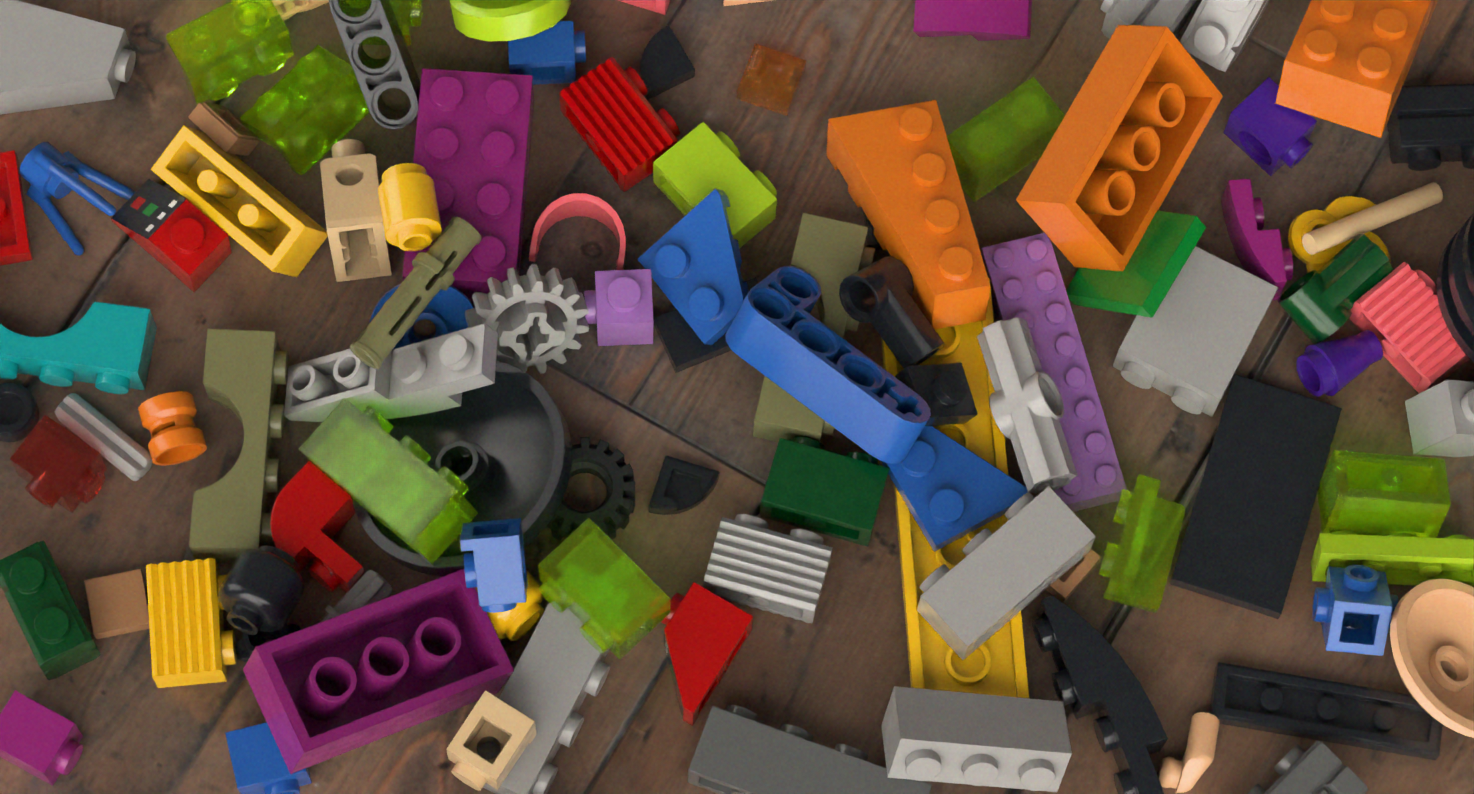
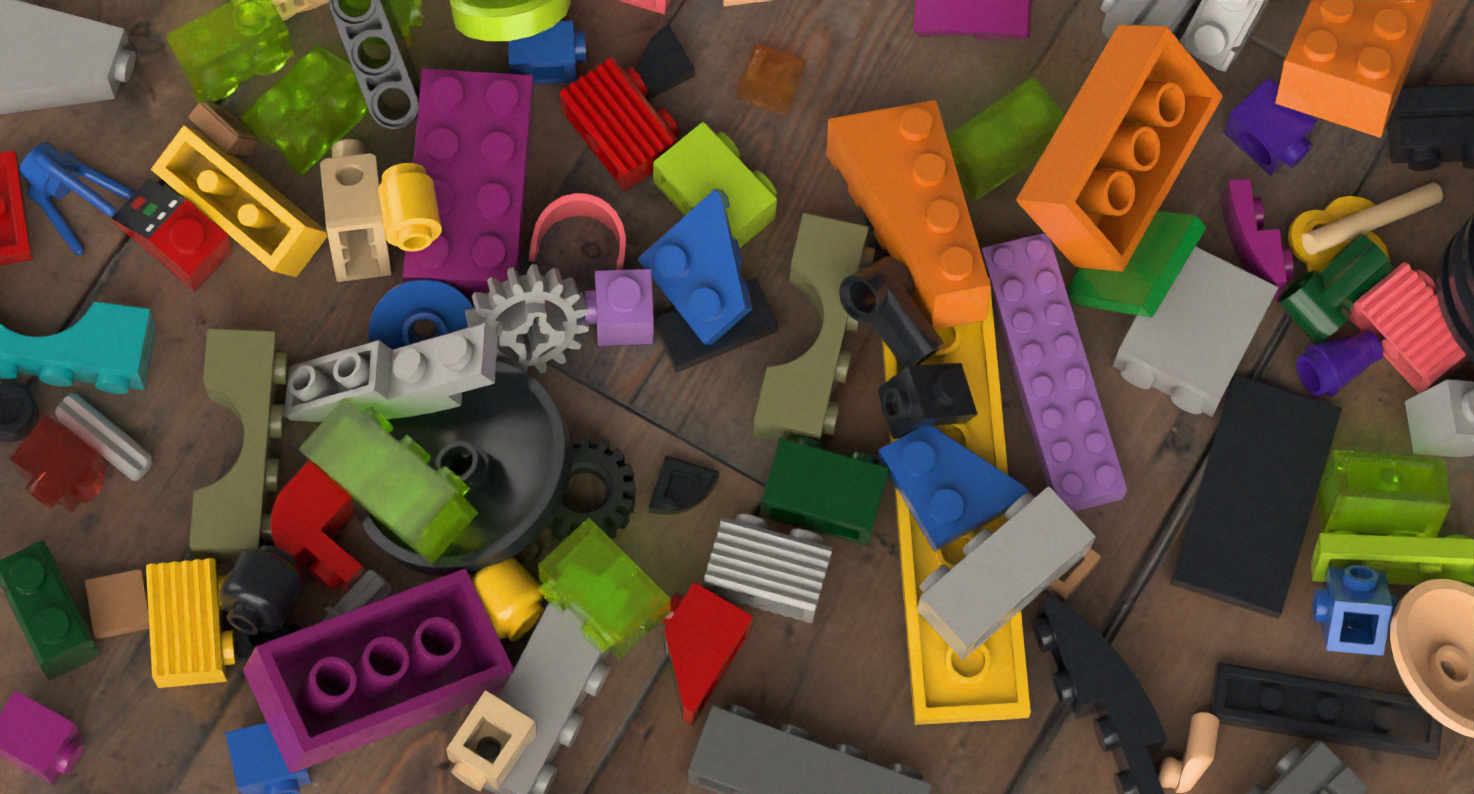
(172, 428): orange wheel -> none
(430, 274): olive pin -> none
(496, 563): brick -> none
(823, 369): blue beam -> none
(975, 739): light grey brick -> none
(1026, 405): light grey piece -> none
(1145, 547): clear neon green bracket -> none

